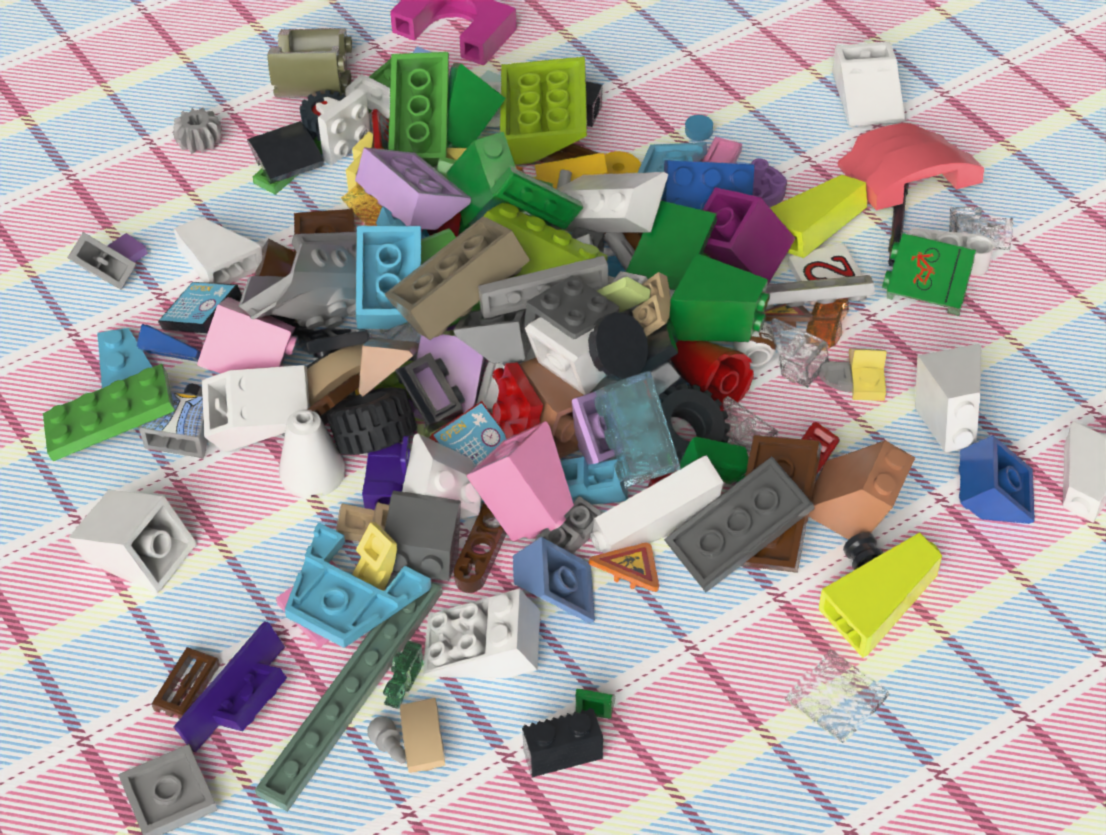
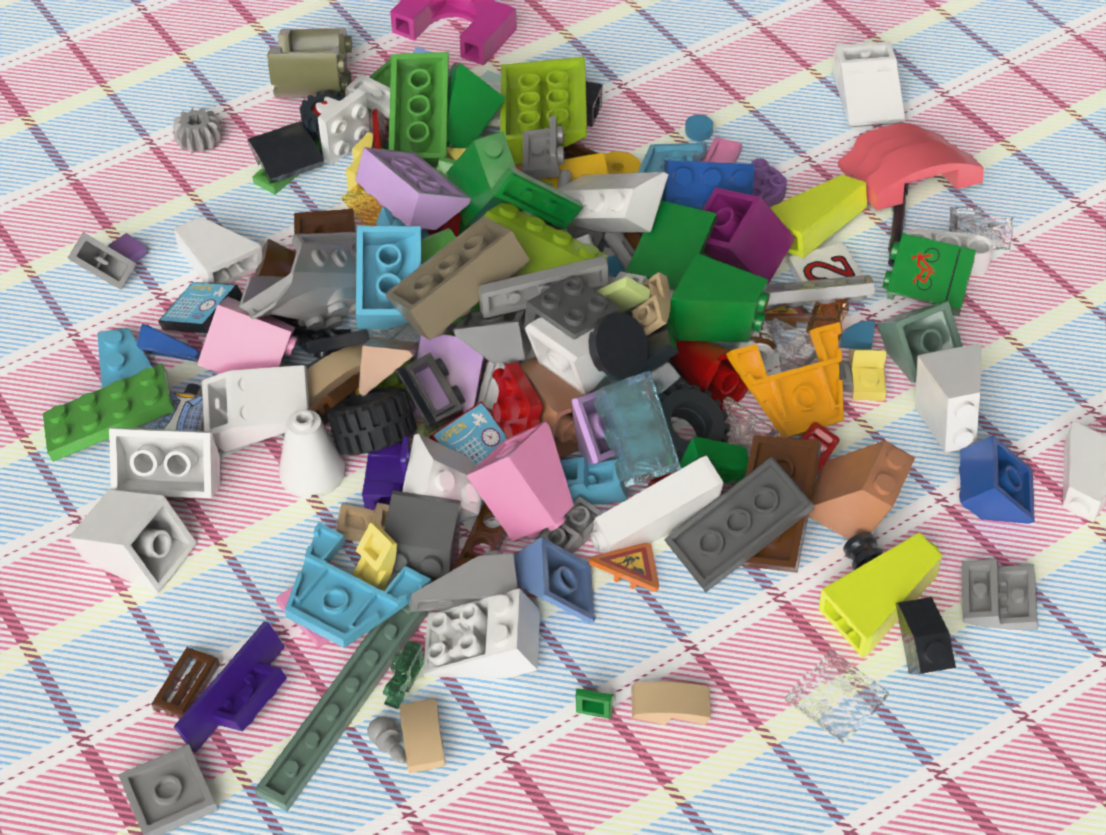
(164, 462): none -> white slope
(472, 581): none -> light grey slope
(543, 151): none -> light grey bracket
(562, 742): black brick -> none
(666, 700): none -> tan slope
(801, 394): none -> light orange wing
(858, 335): none -> dark azure tile
(919, 333): none -> sand green slope
(924, 636): none -> black slope
(999, 595): none -> light grey slope

